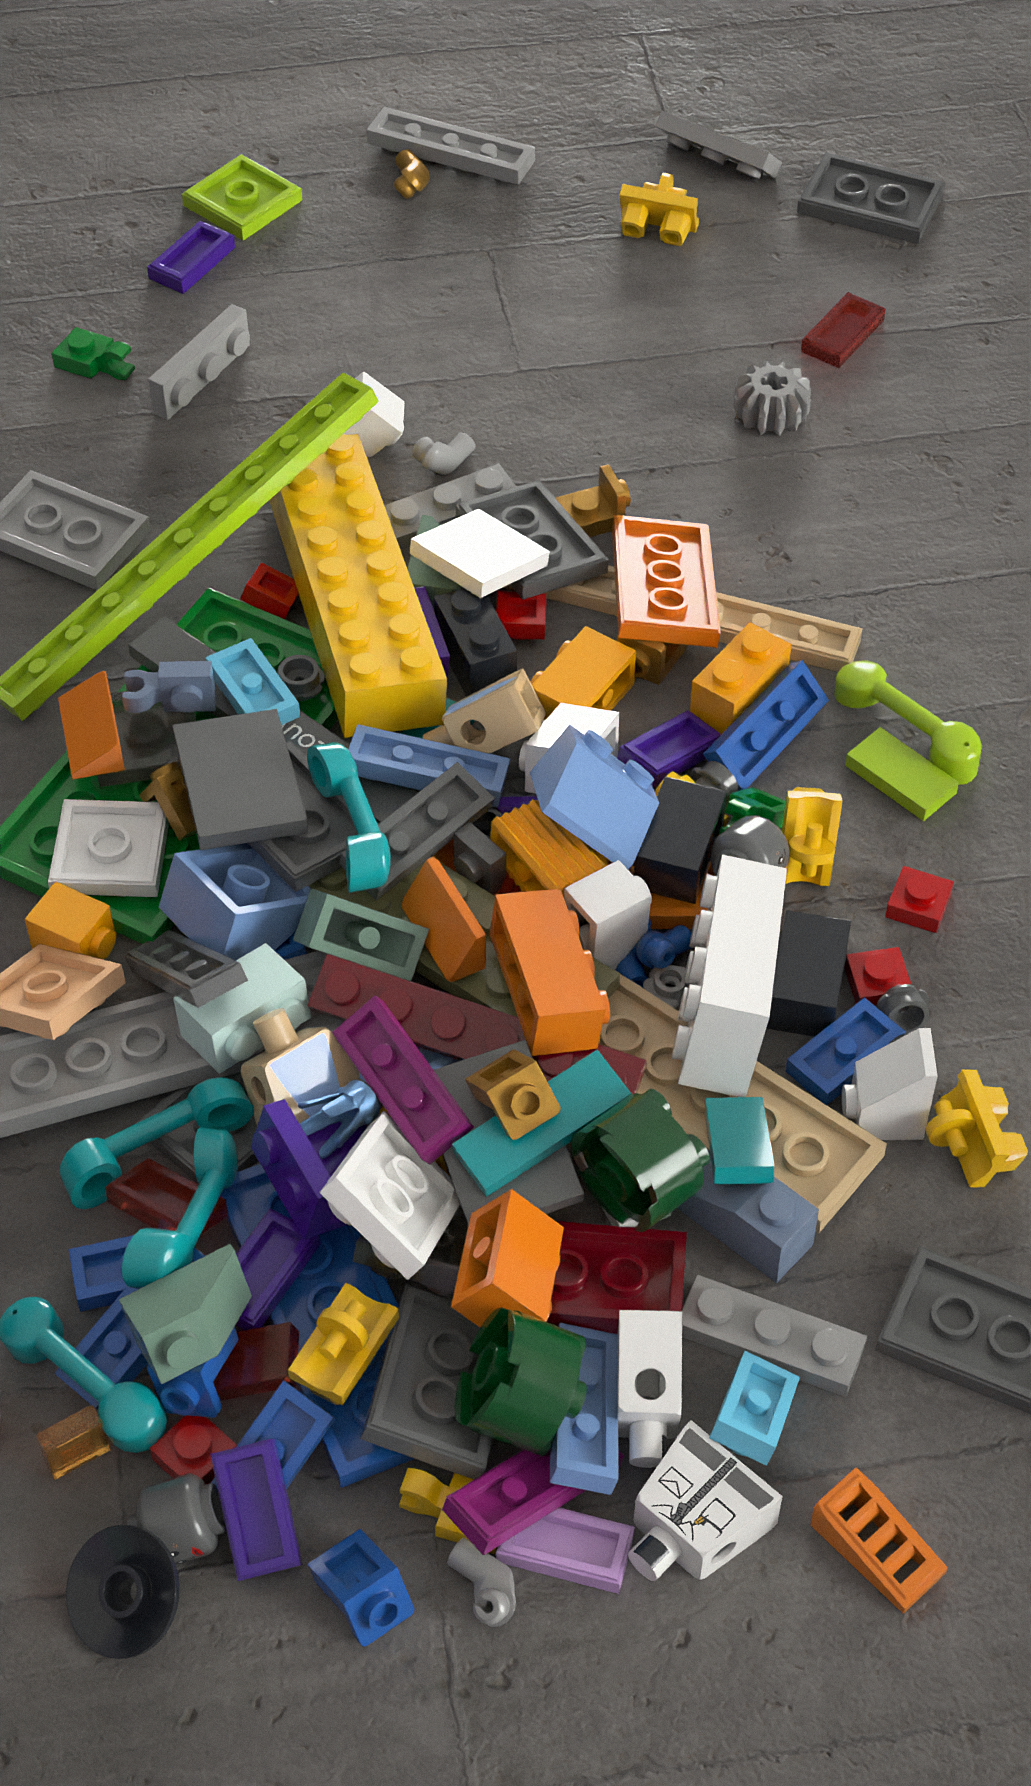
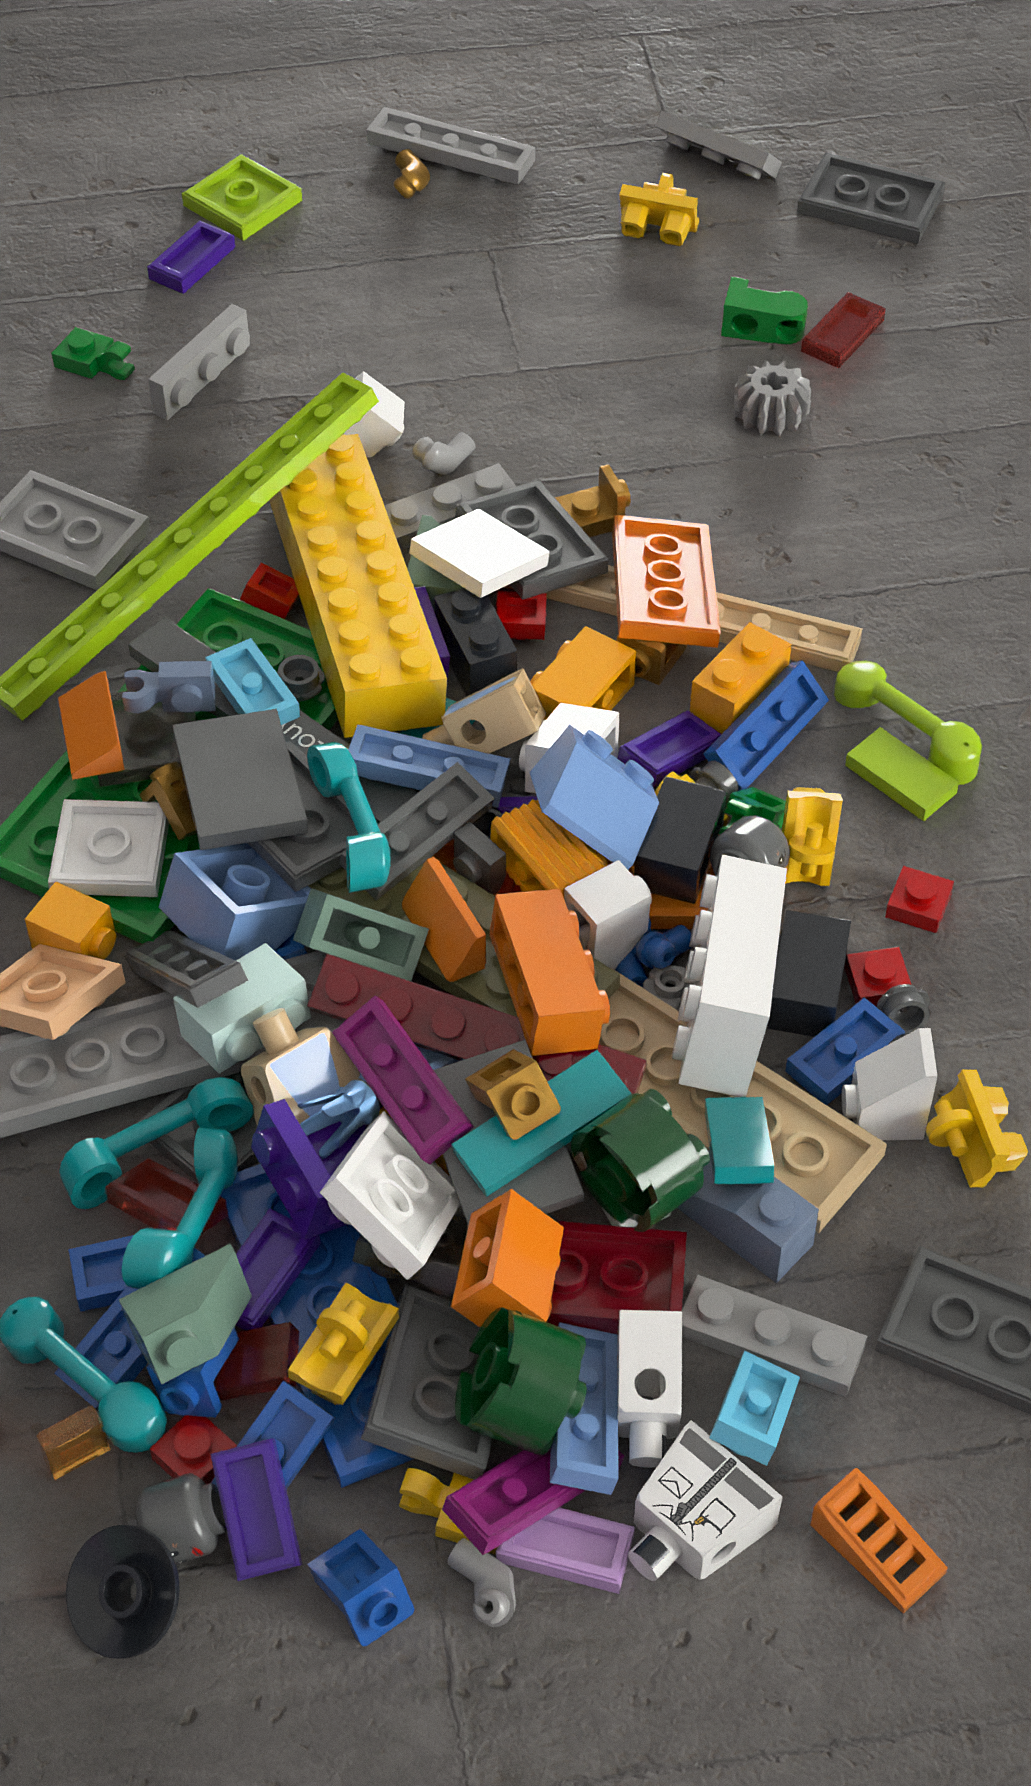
(763, 314): none -> green leg

